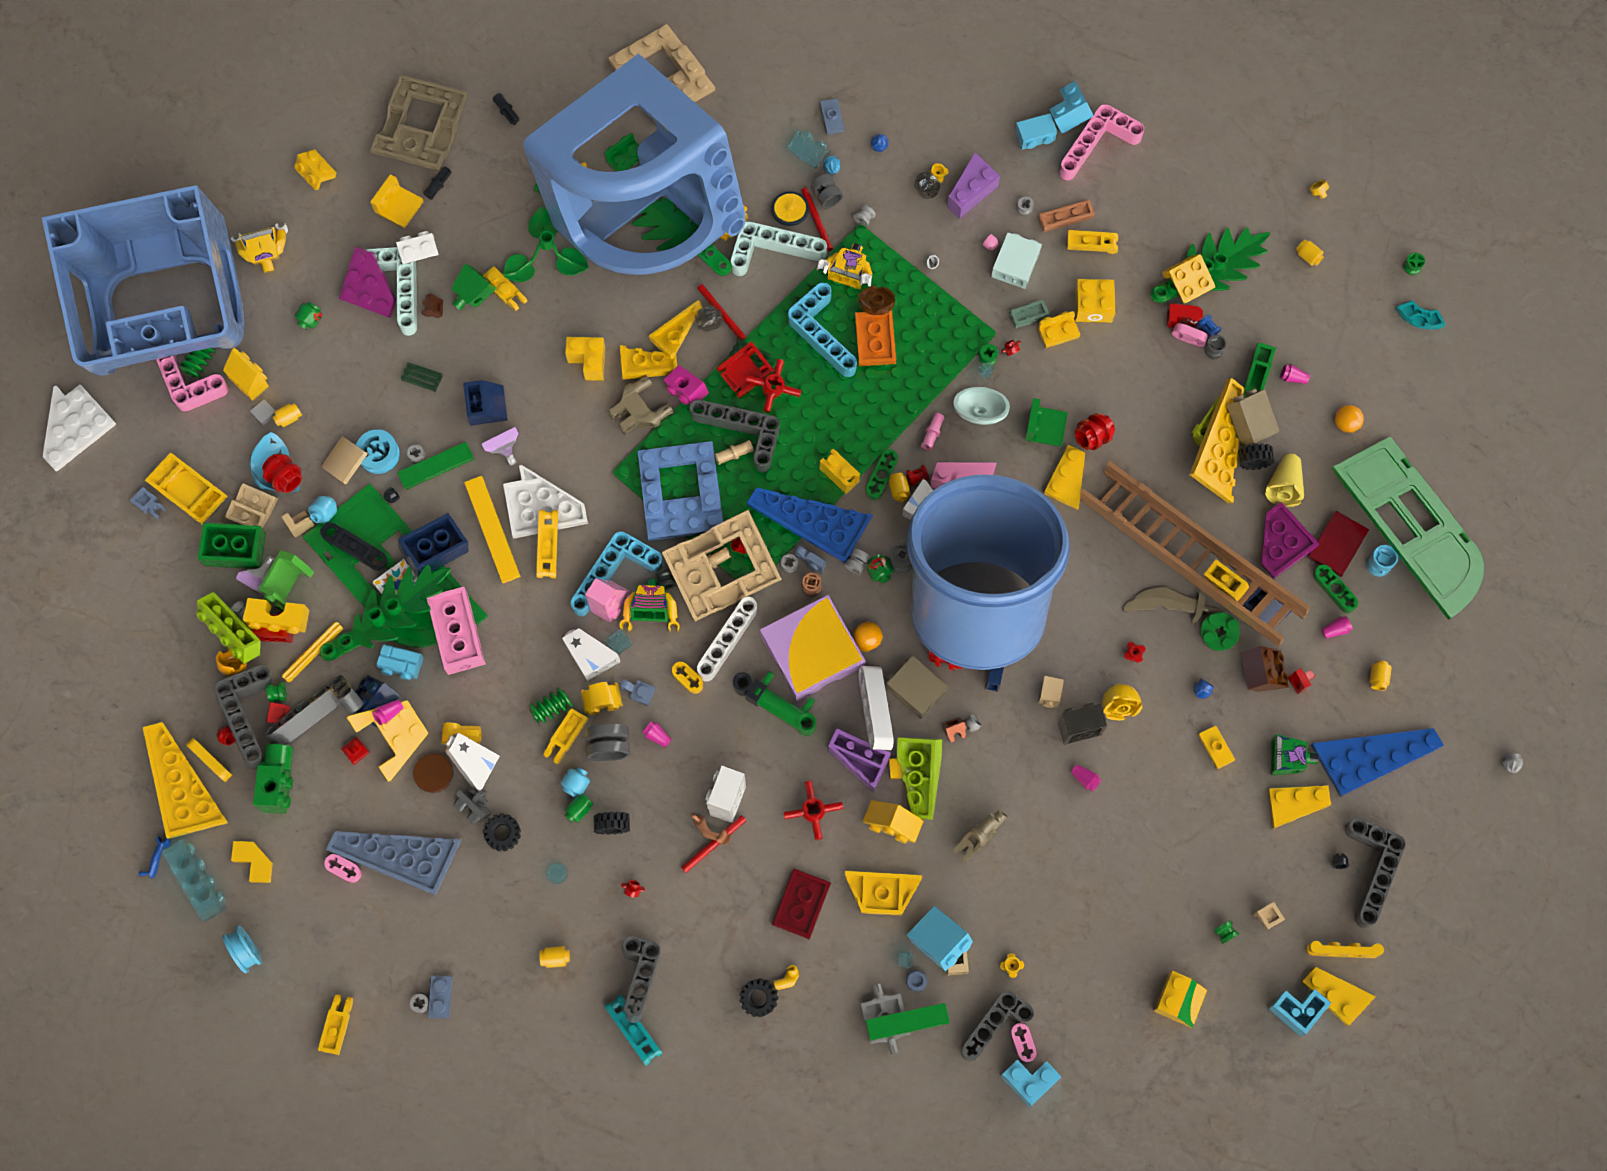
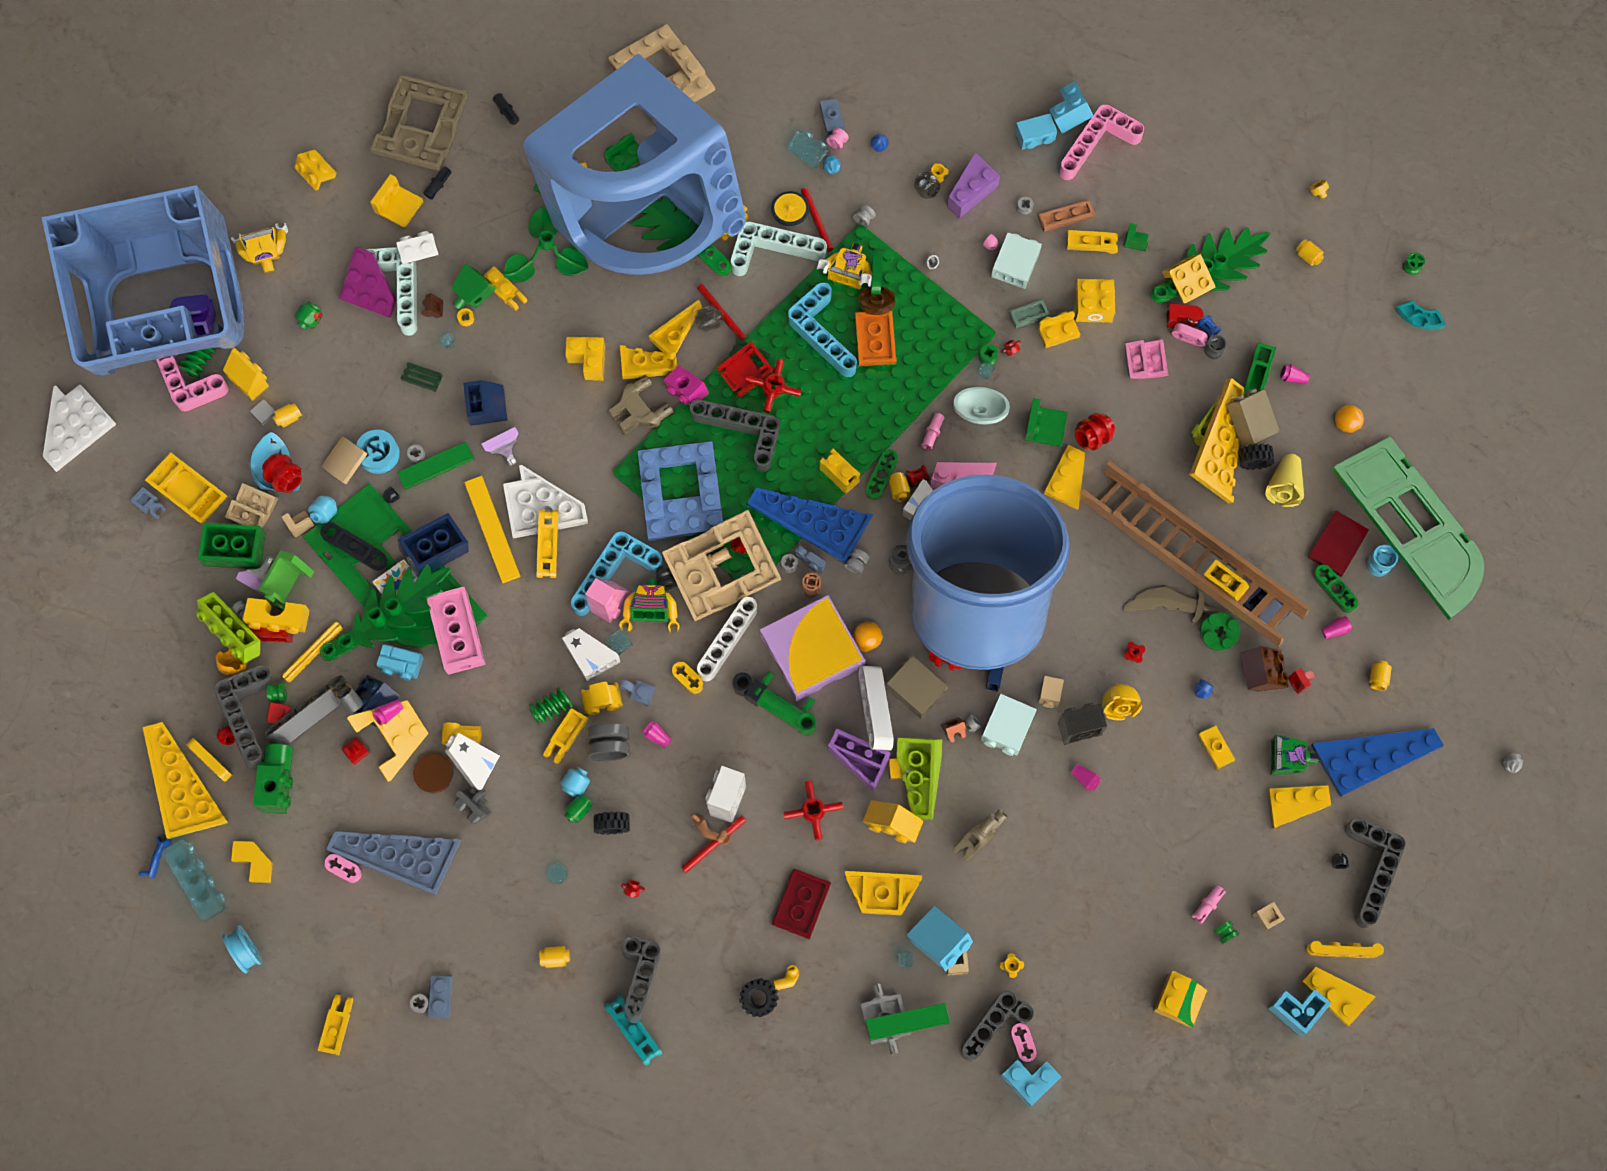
(201, 311): none -> dark purple brick
(447, 340): none -> clear light blue hinge
(463, 312): none -> yellow bush
(491, 826): black tyre -> none
(733, 452): tan pin -> none
(826, 191): dark grey wheel -> none
(837, 138): none -> bright pink wheel
(877, 273): none -> green beam
(880, 568): green head -> none
(916, 981): sand blue tile -> none
(1008, 725): none -> light aqua brick
(1136, 240): none -> green panel
(1146, 359): none -> bright pink slope
(1208, 904): none -> bright pink pin
(1284, 541): magenta plate -> none

